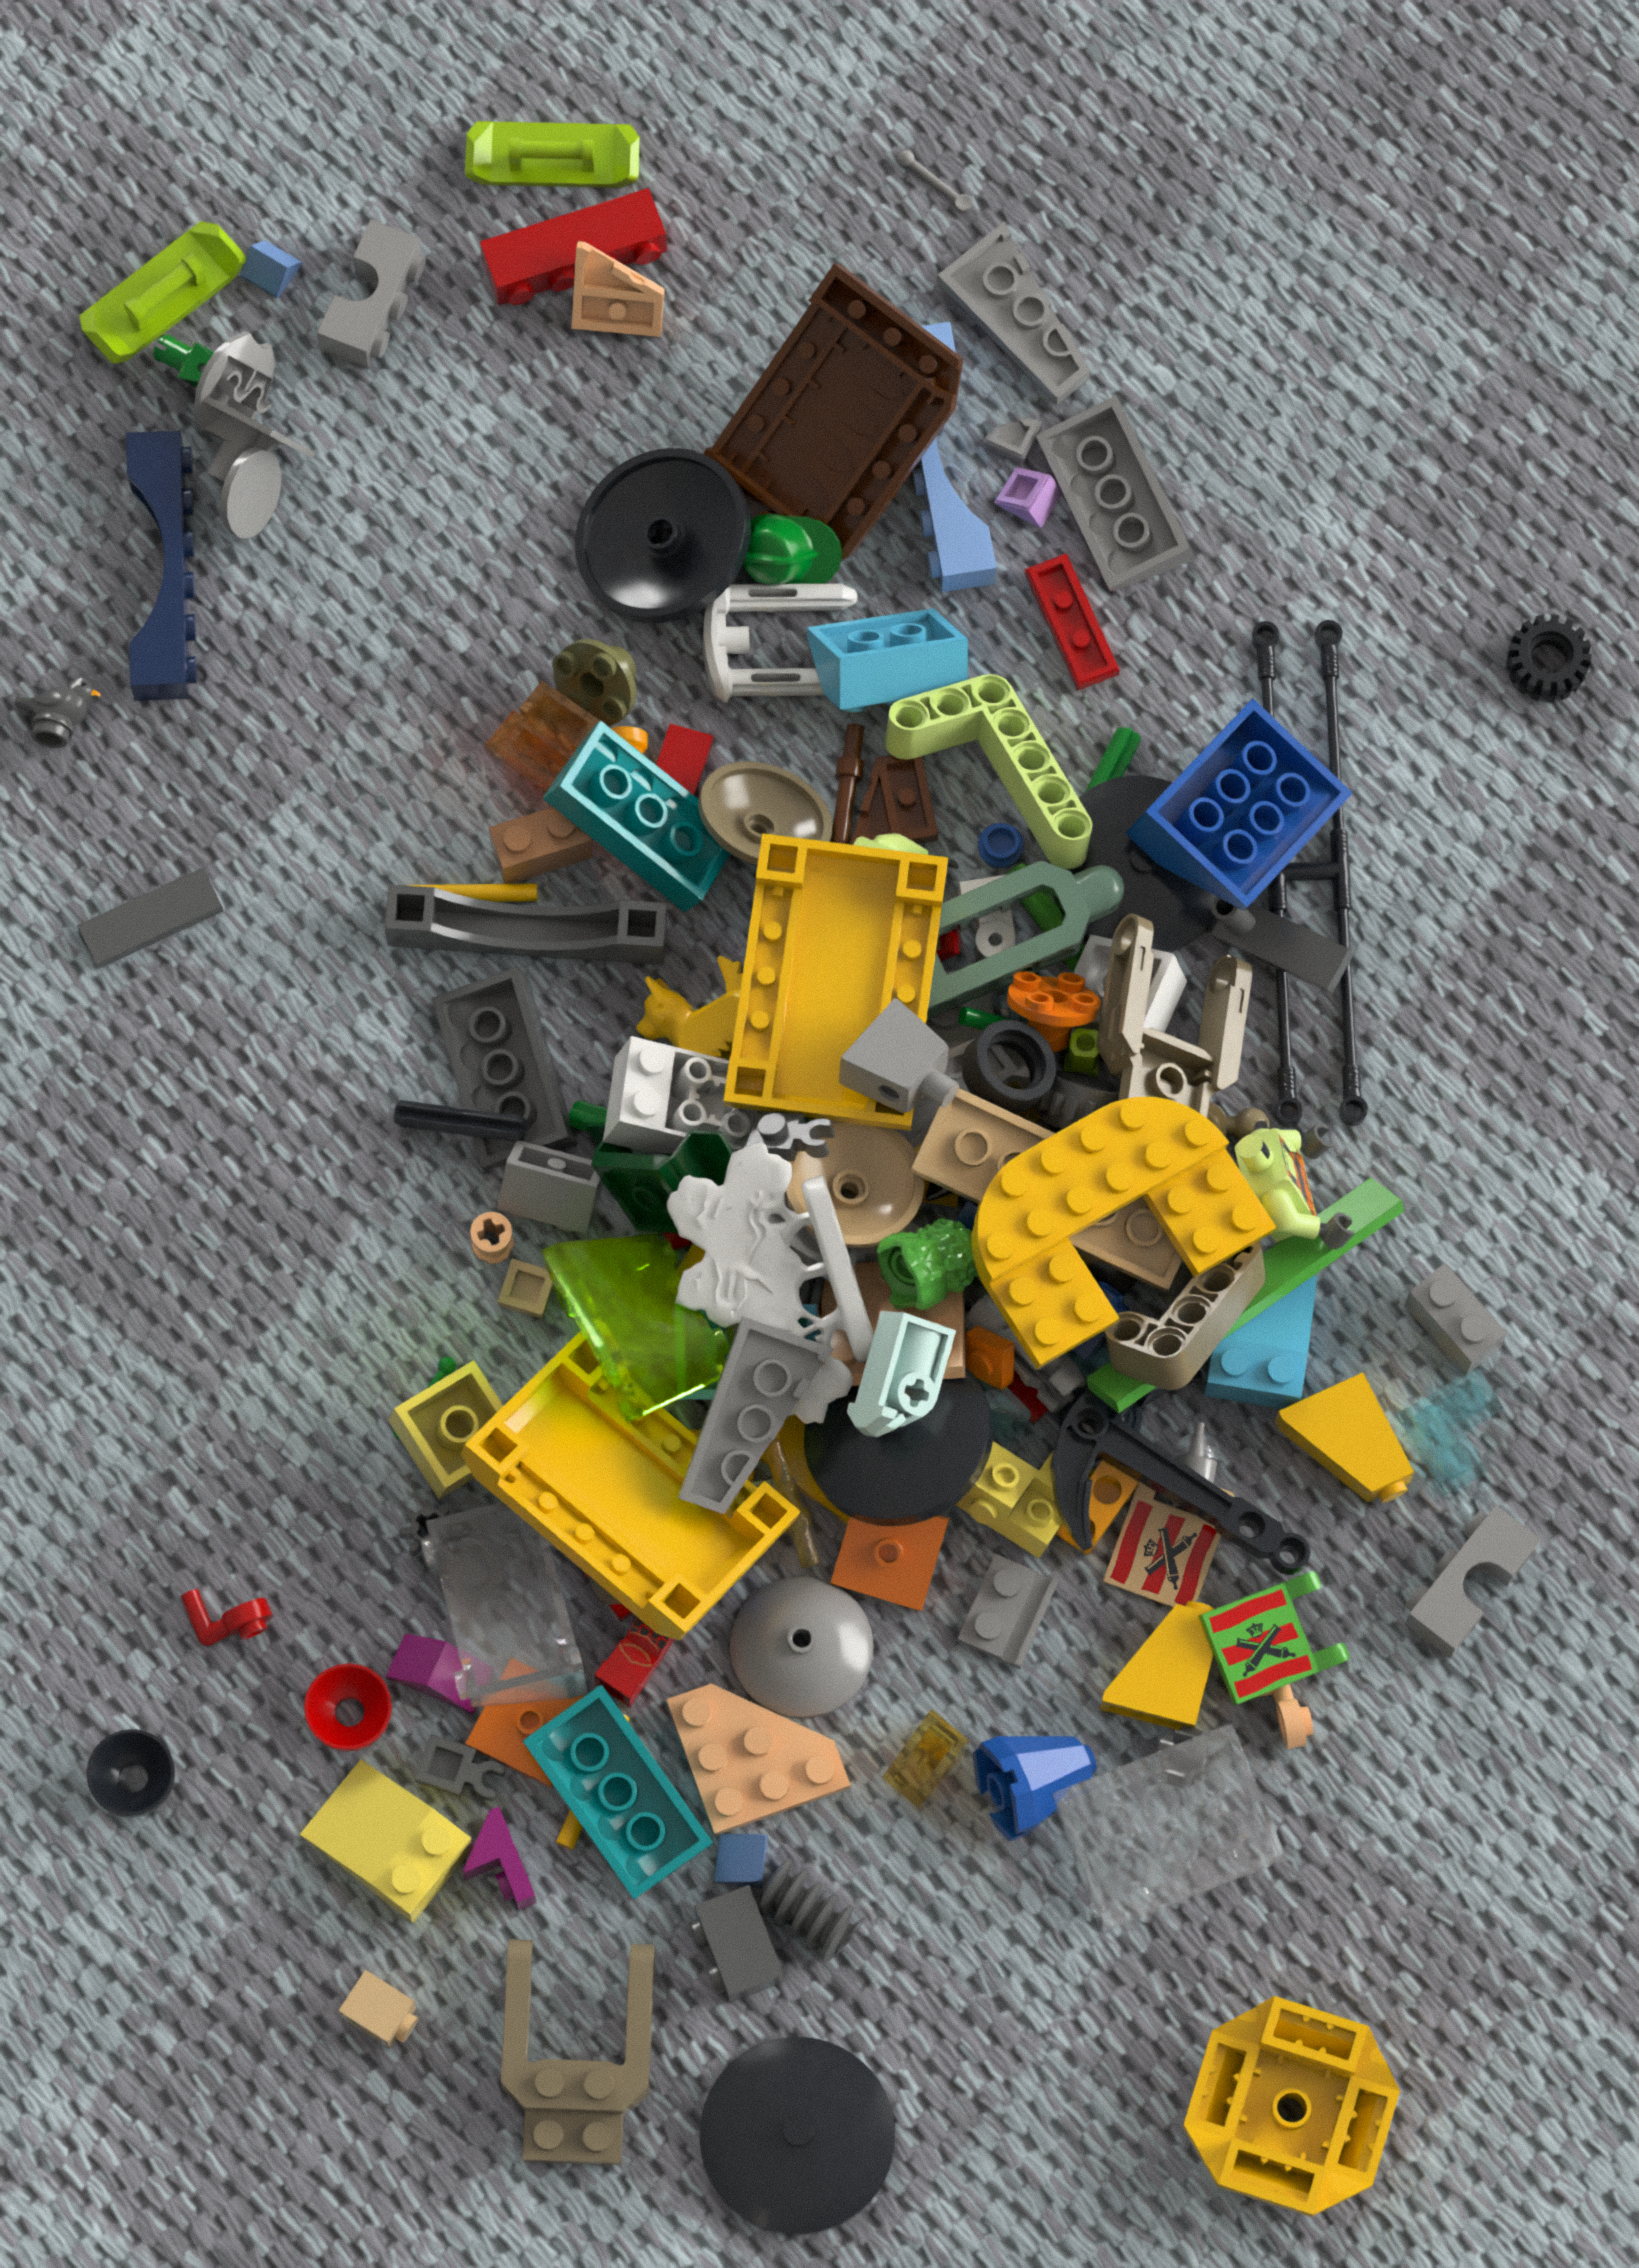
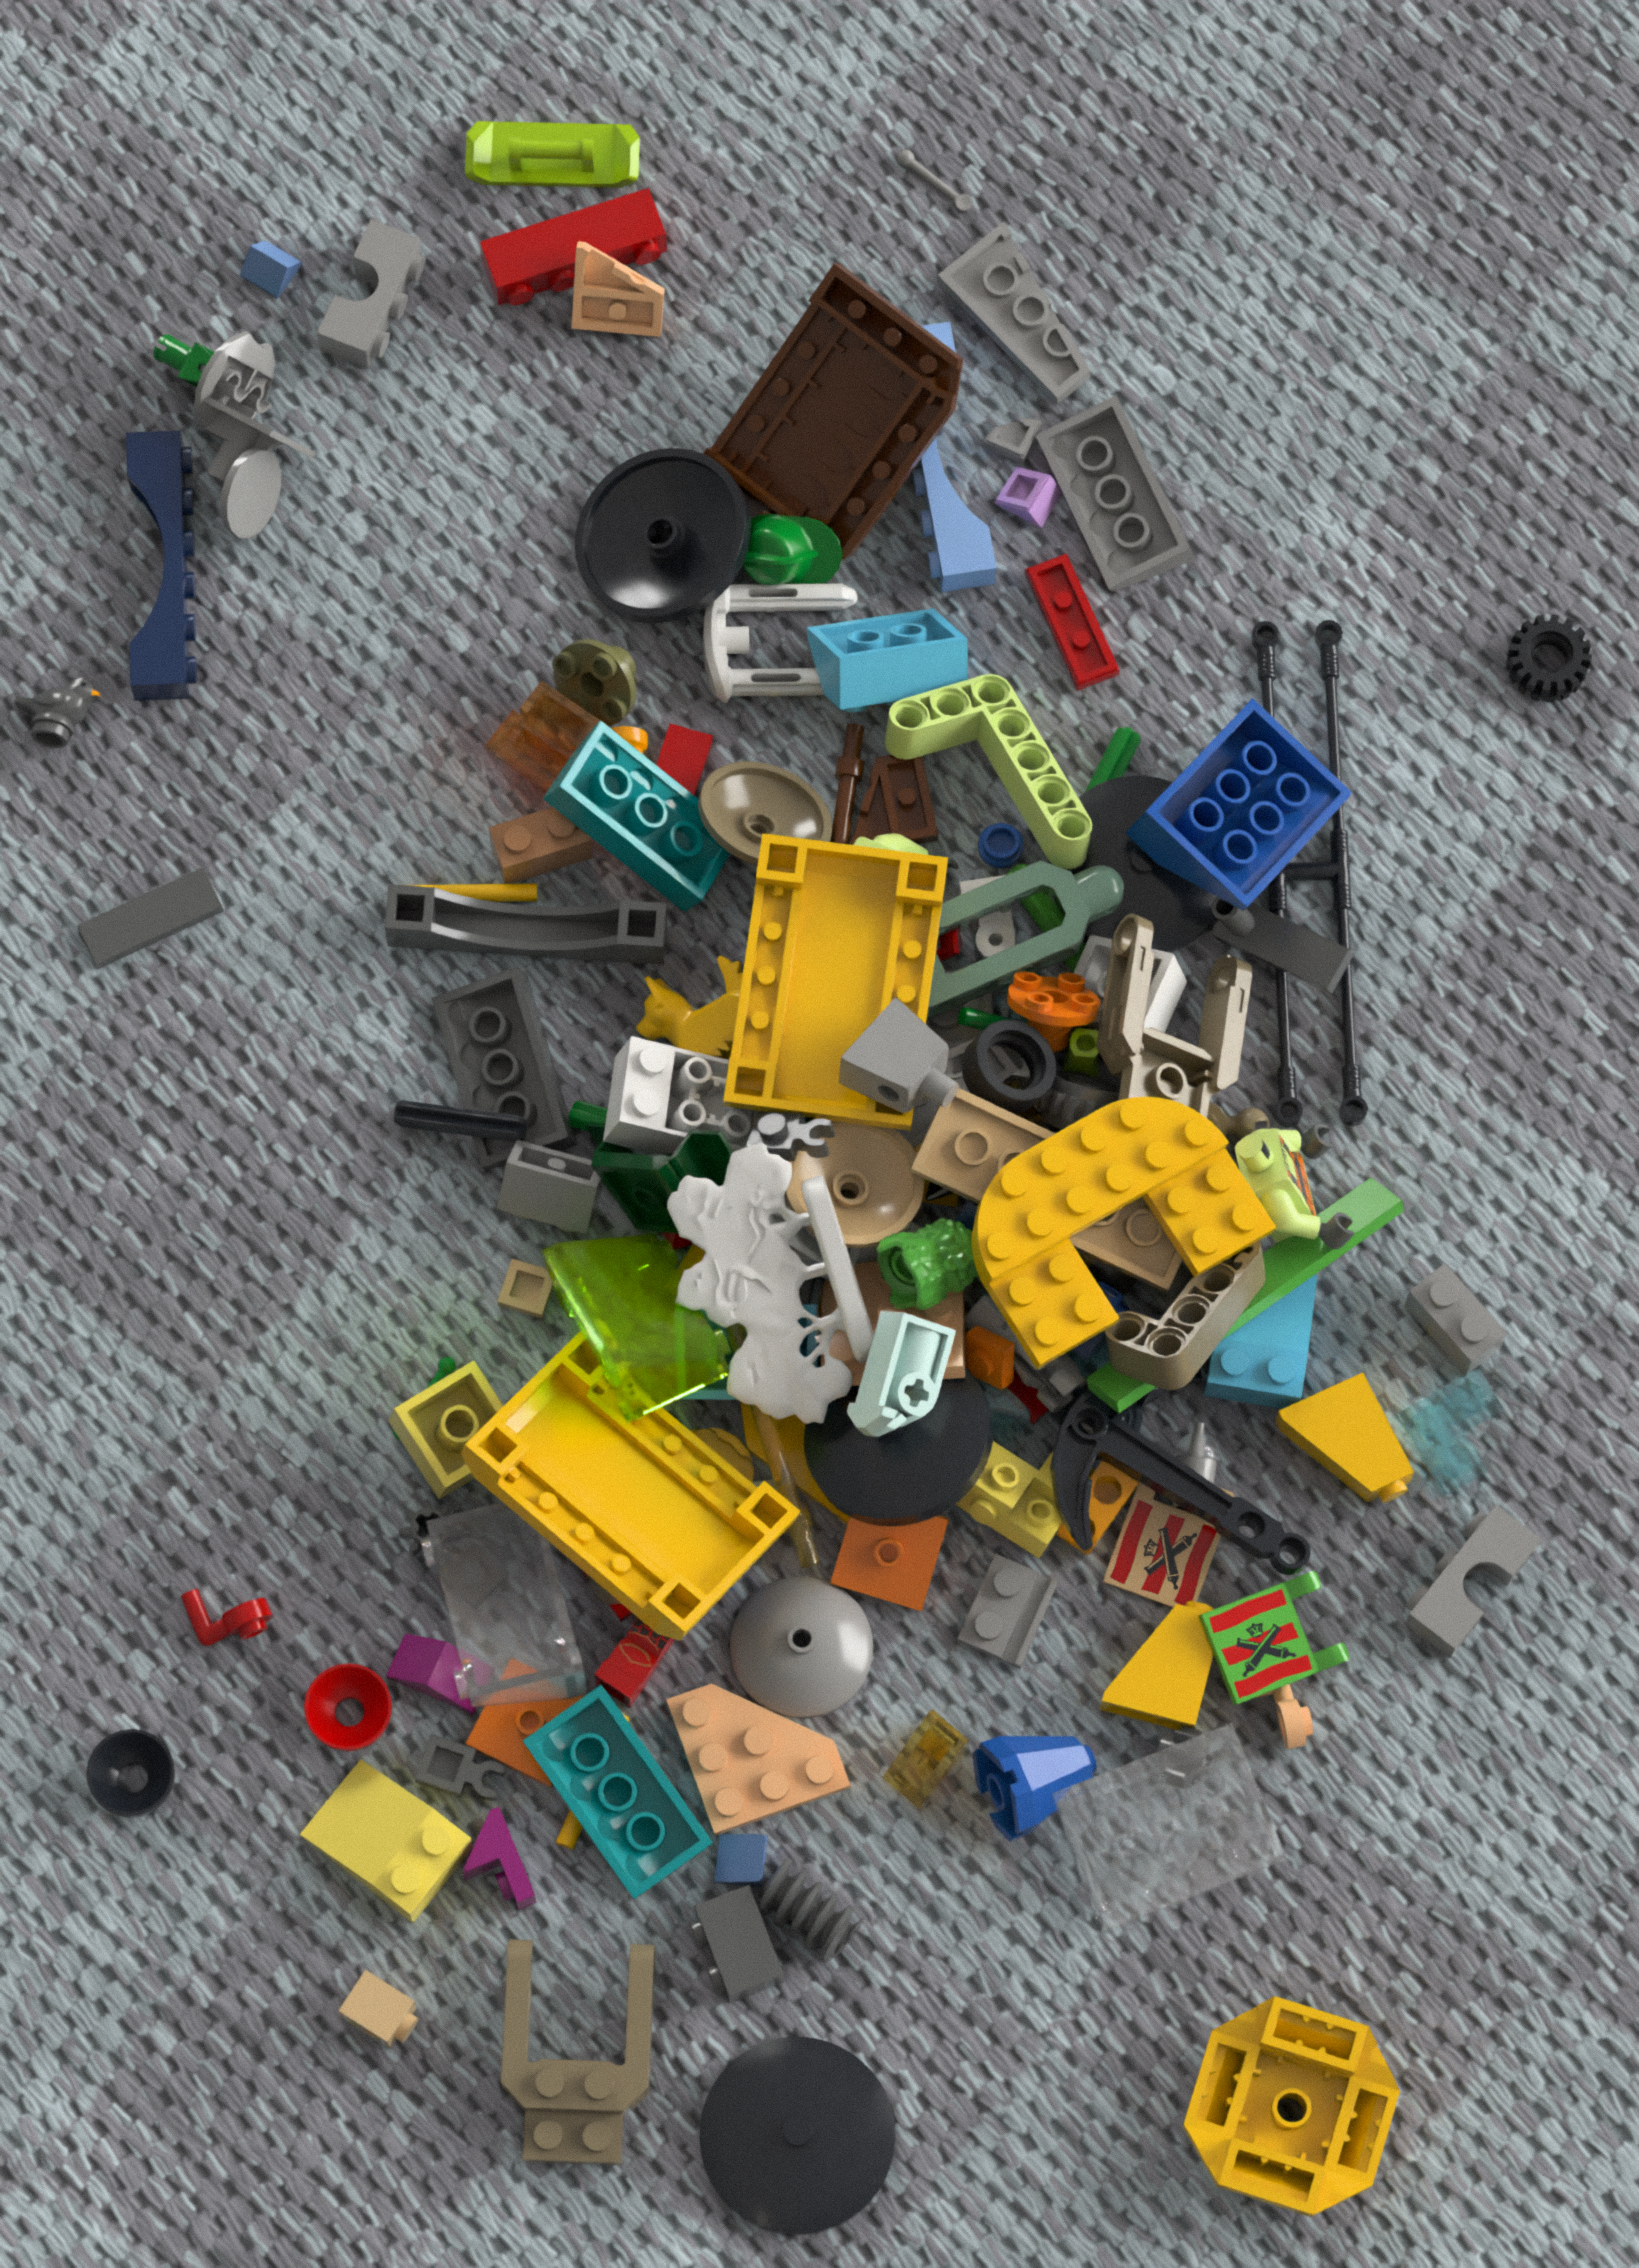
(162, 292): lime piece -> none
(482, 1247): light nougat bush -> none
(753, 1398): light grey wing -> none

